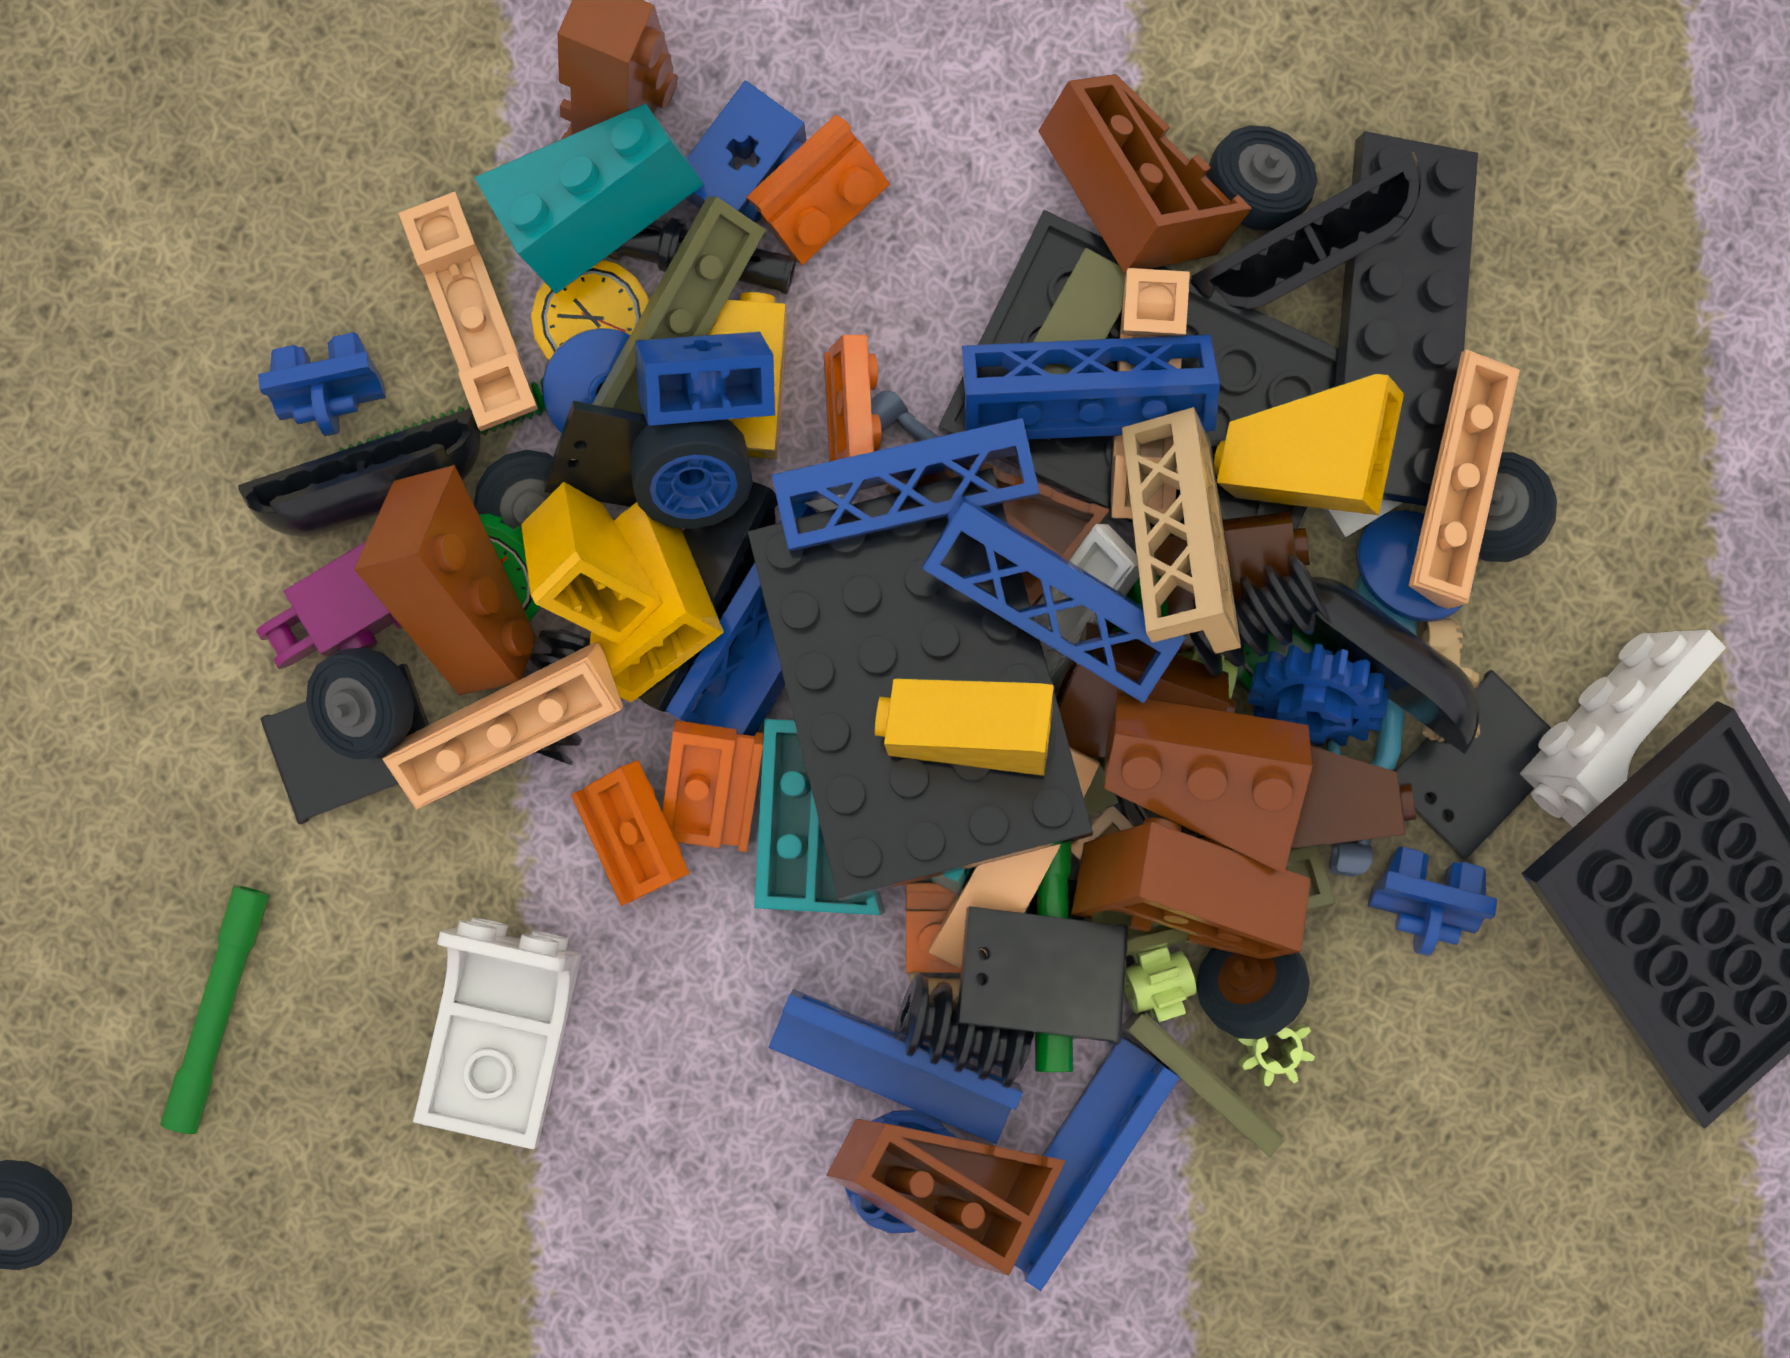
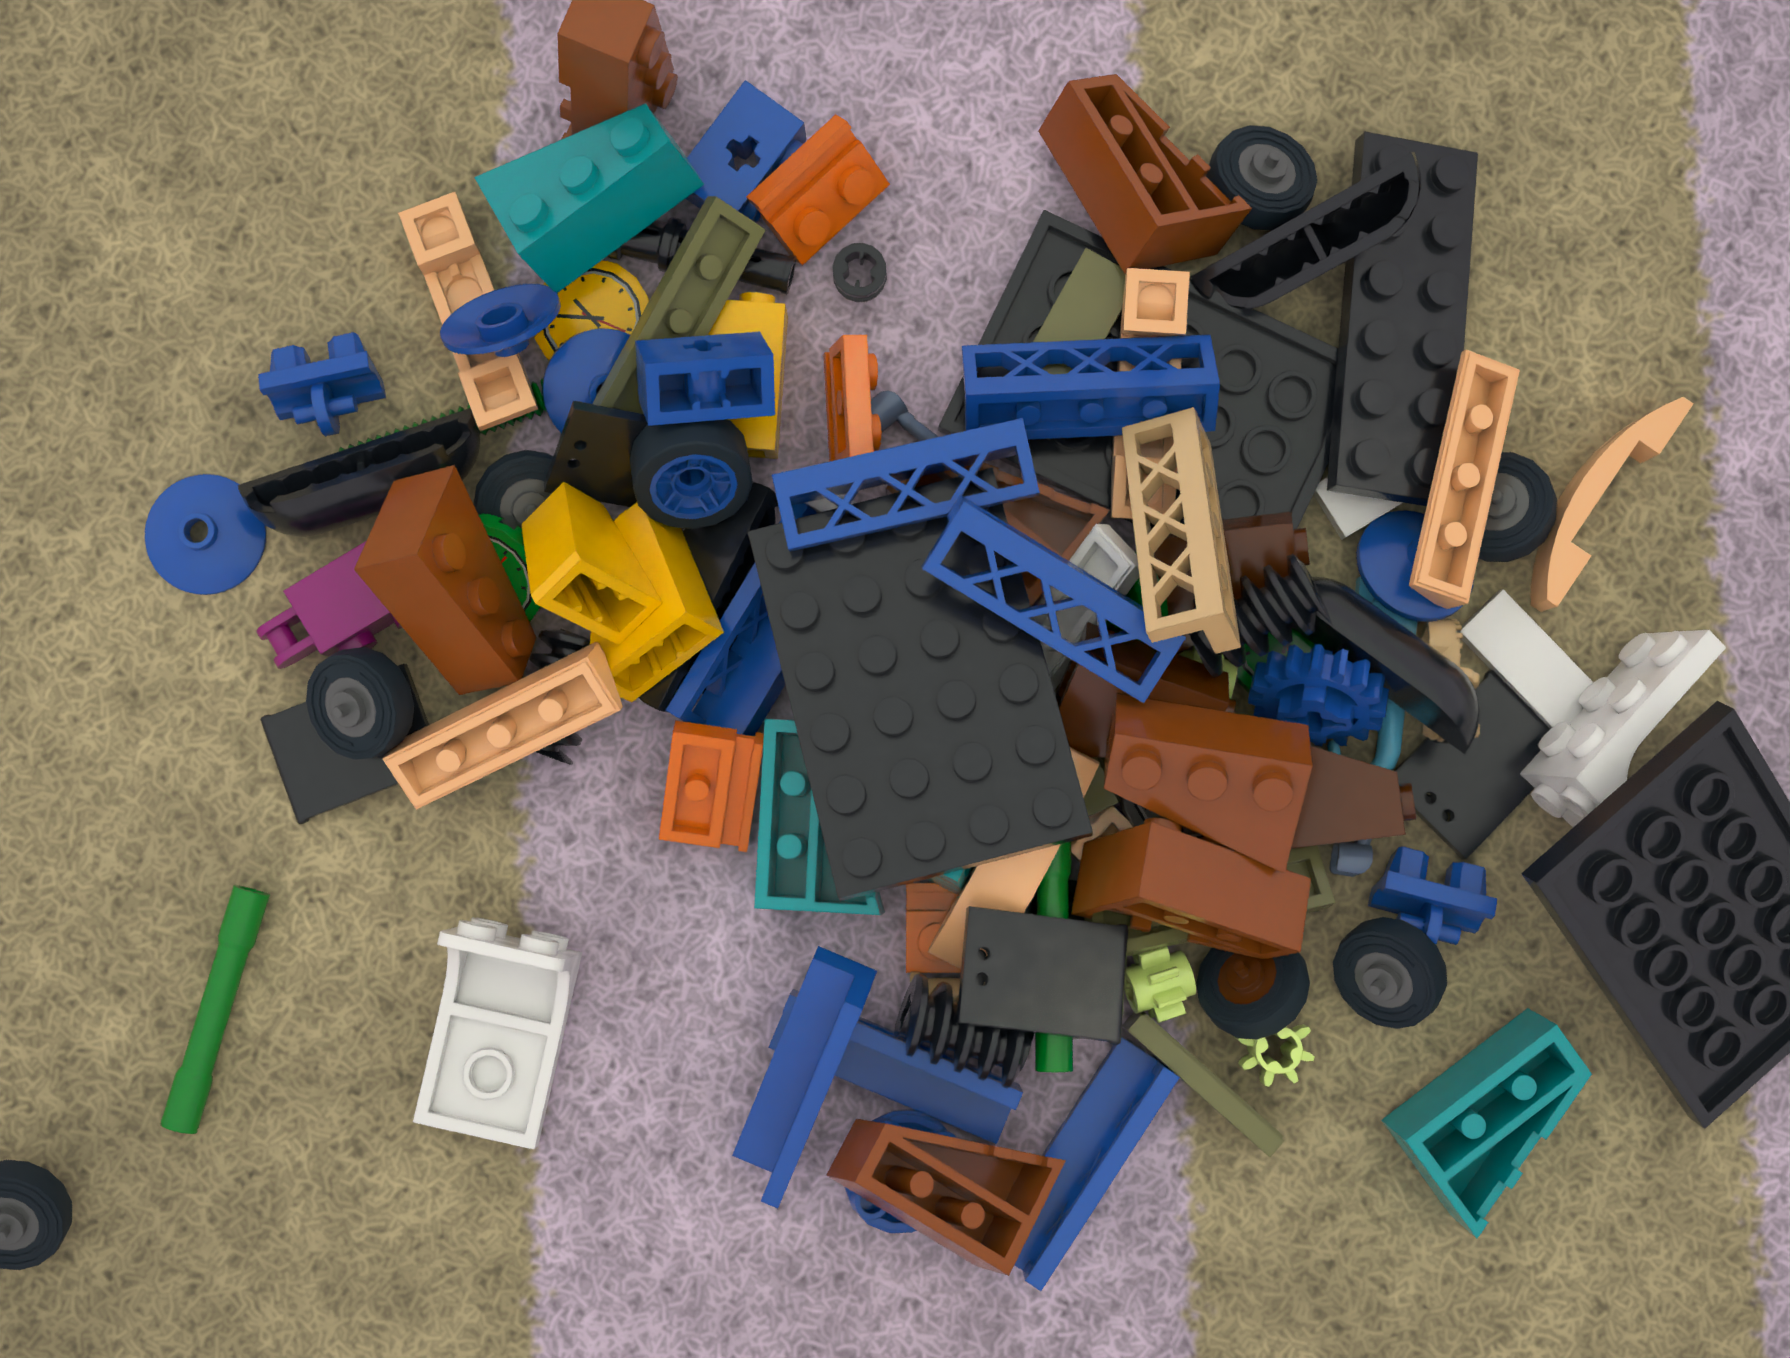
(228, 551): none -> blue dish
(500, 320): none -> blue dish
(630, 833): orange plate -> none
(803, 1067): none -> blue fence
(877, 273): none -> black bush
(968, 723): yellow slope -> none
(1316, 449): yellow slope -> none
(1390, 972): none -> black wheel
(1488, 1113): none -> teal wedge
(1526, 659): none -> white tile
(1560, 560): none -> light nougat slope

